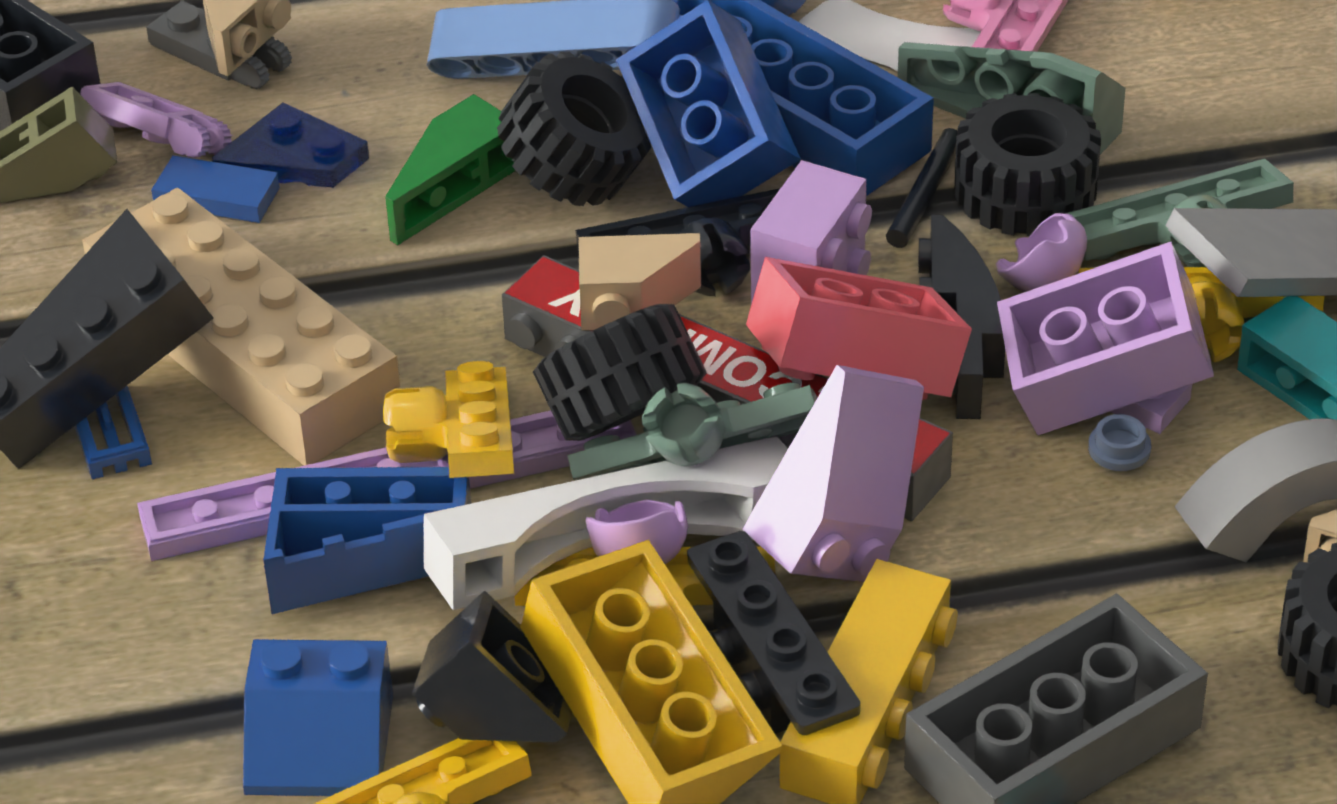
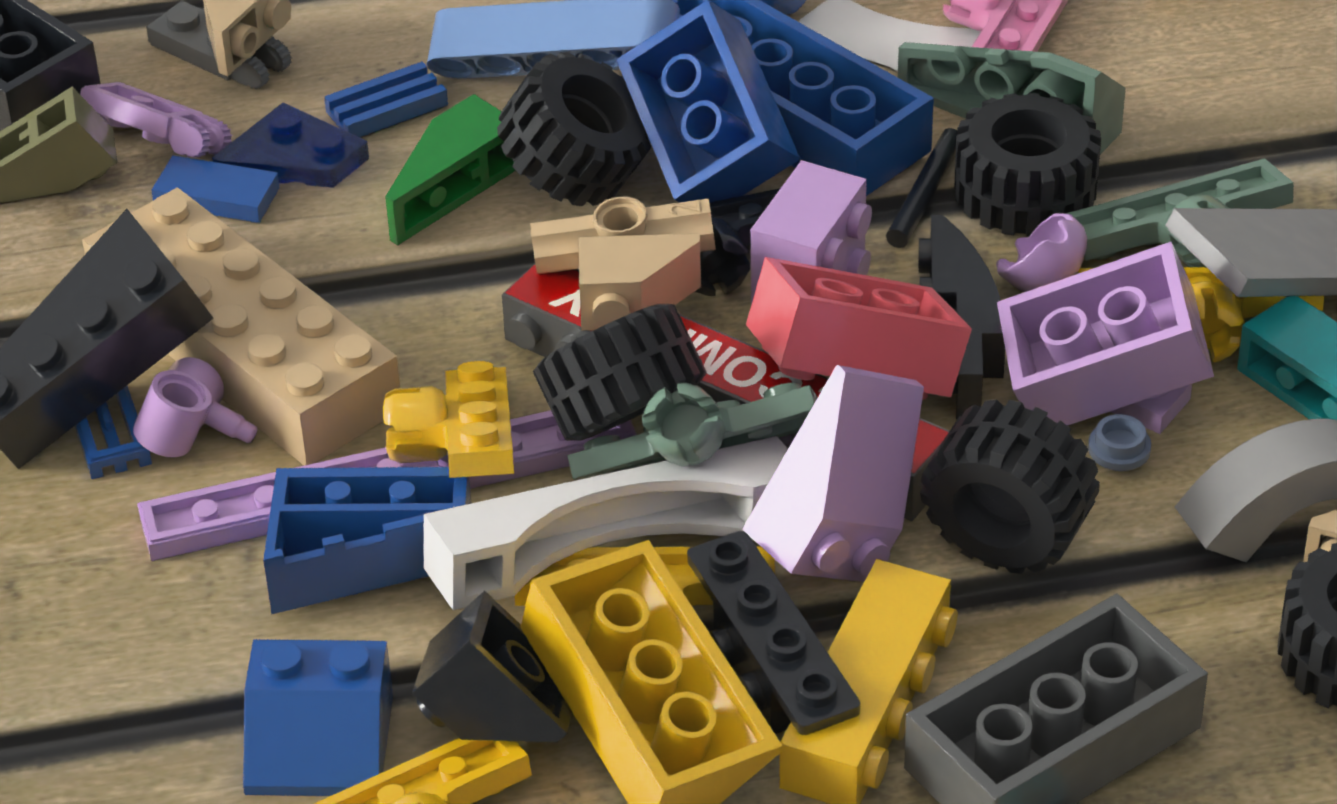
(180, 405): none -> lavender piece
(386, 100): none -> blue tile
(558, 240): none -> tan piece
(637, 522): lavender hair -> none
(1010, 486): none -> black tyre

